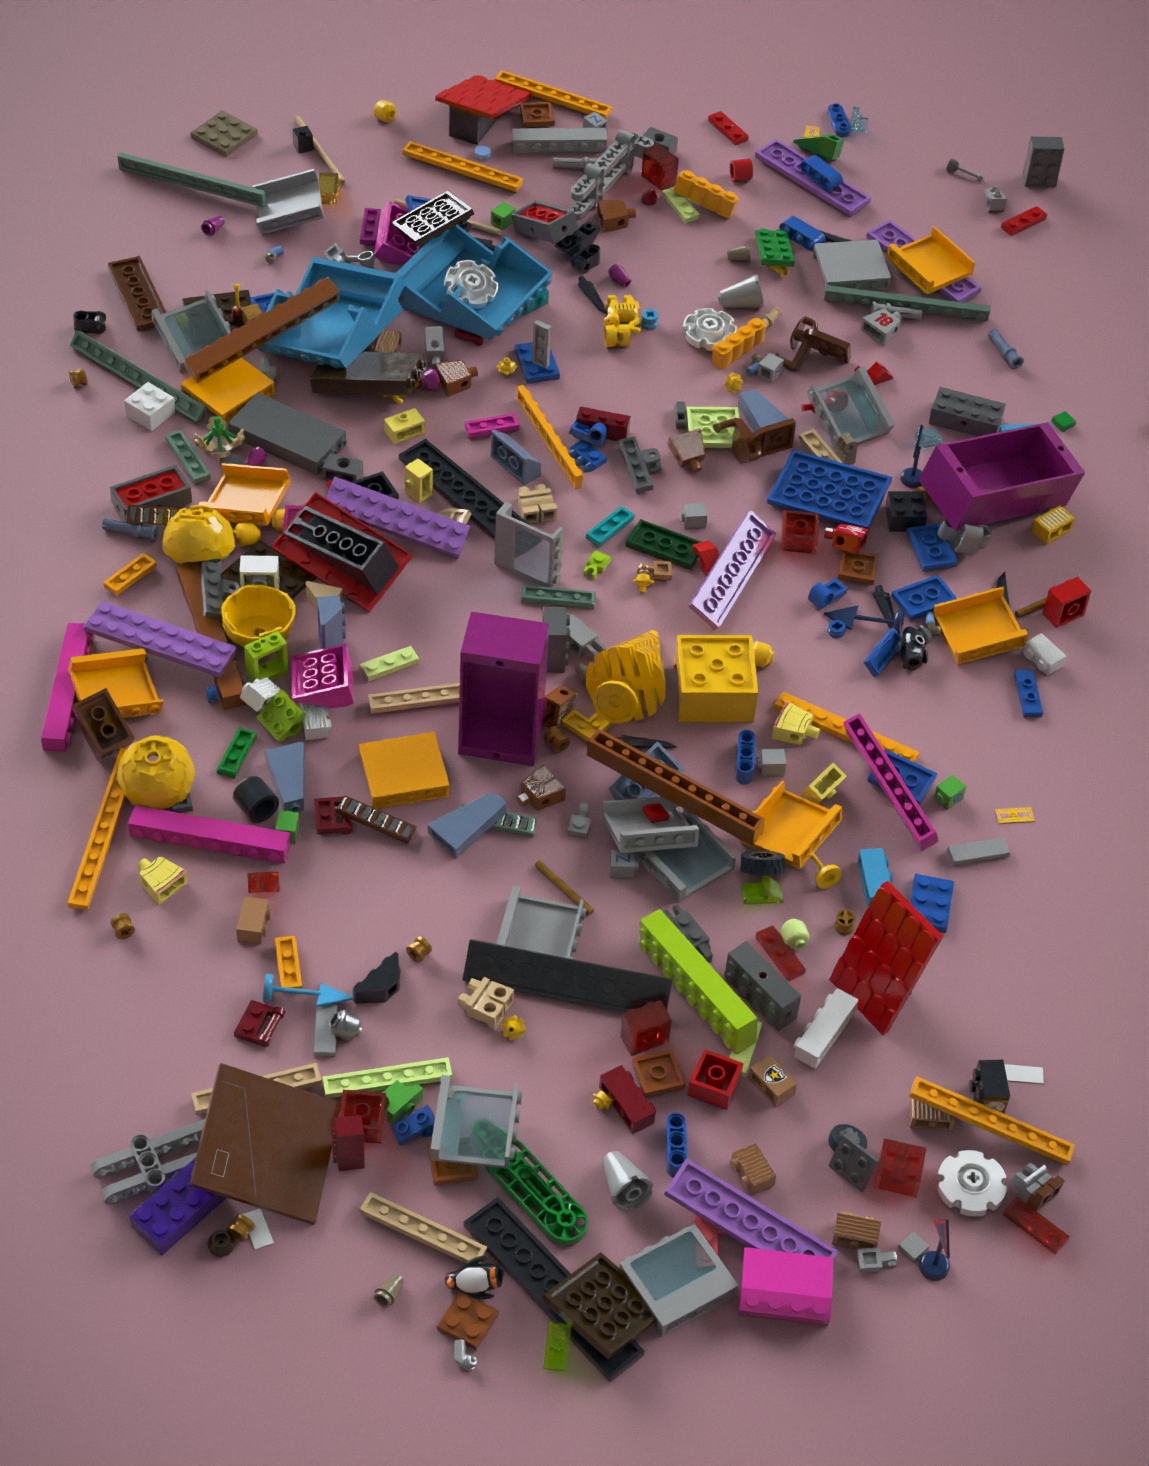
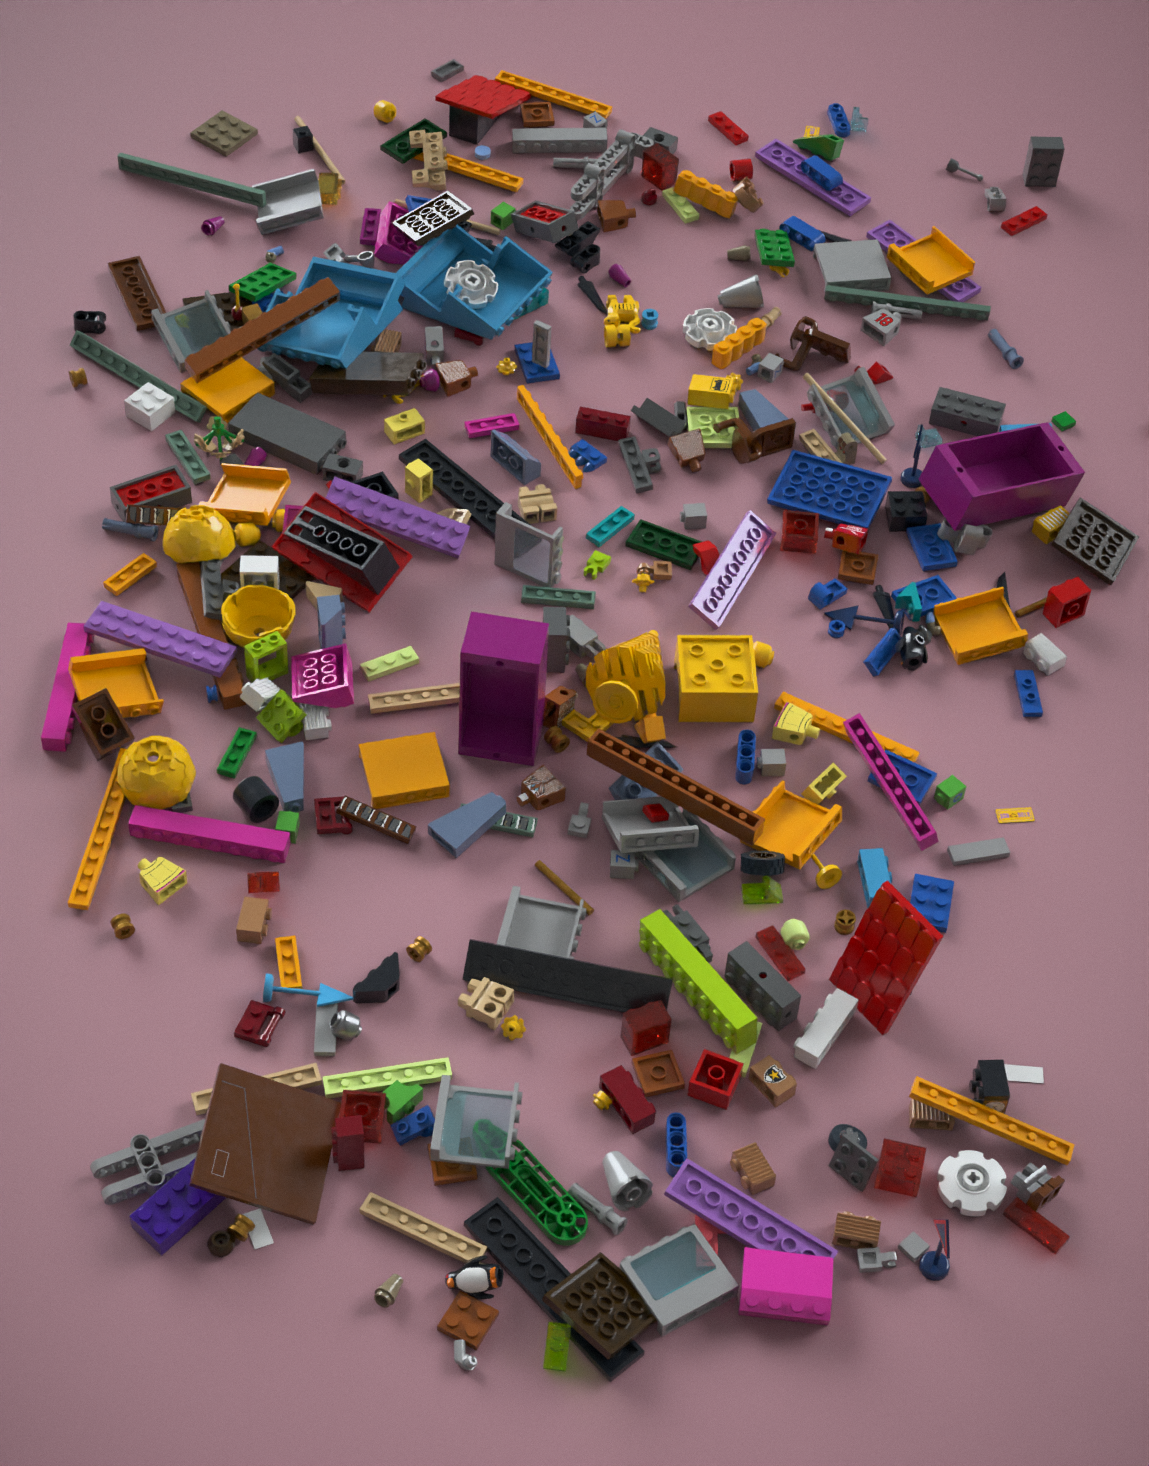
(263, 281): none -> green plate
(288, 377): none -> dark grey slope
(399, 146): none -> dark green tile
(434, 164): none -> tan bracket
(447, 70): none -> flat silver tile
(586, 433): blue plate -> none
(604, 1213): none -> light grey pin
(651, 728): none -> light orange slope
(659, 418): none -> dark grey panel
(711, 391): none -> yellow brick
(747, 195): none -> medium nougat piece
(846, 420): none -> tan piece
(910, 599): none -> teal slope
(1095, 541): none -> dark brown plate

